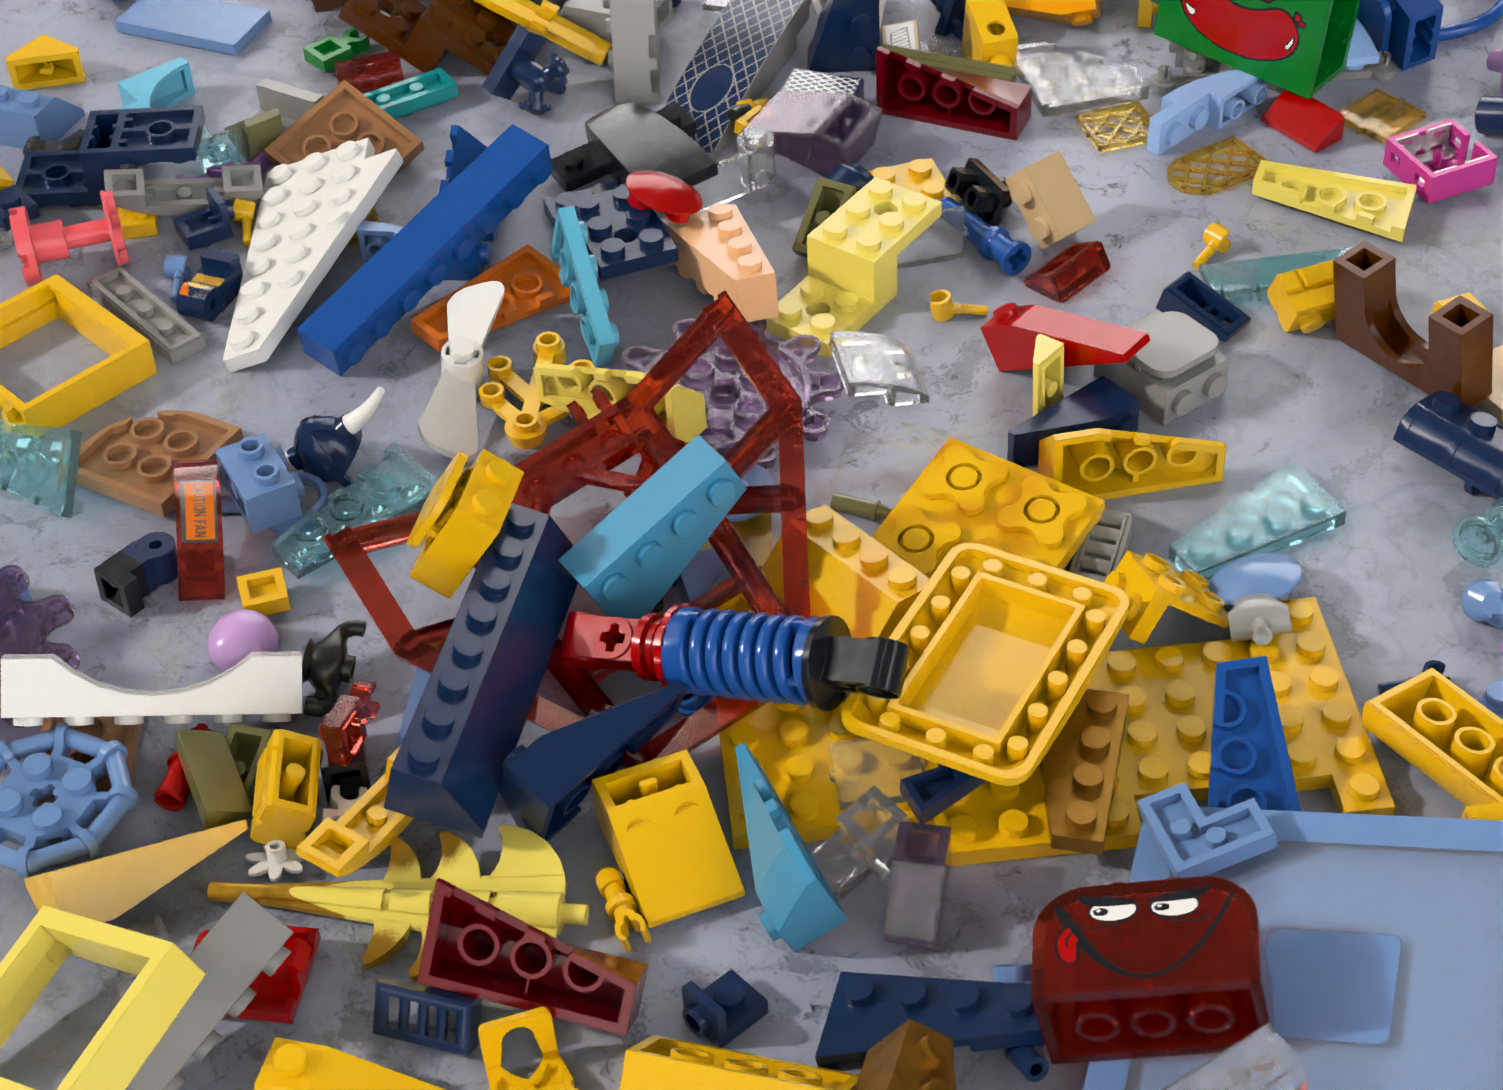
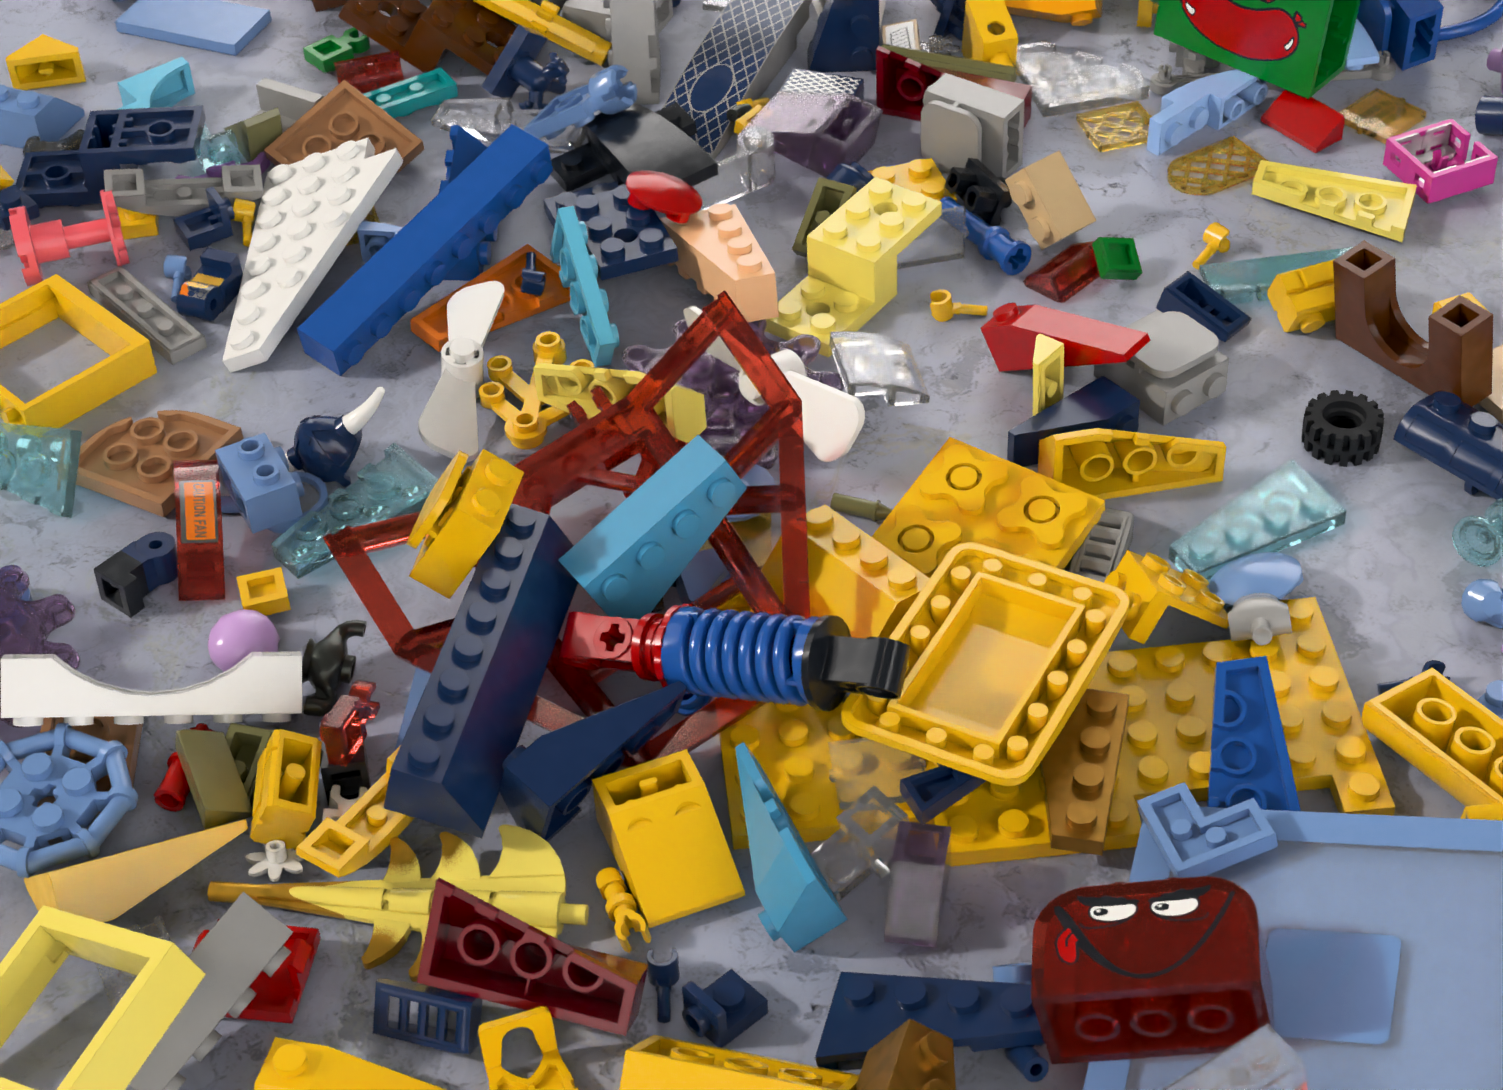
(492, 116): none -> clear slope
(533, 280): none -> dark blue hand
(578, 106): none -> medium blue plate
(663, 976): none -> dark blue hand
(829, 415): none -> white piece
(971, 122): none -> light grey brick
(1117, 258): none -> green tile
(1342, 428): none -> black tyre

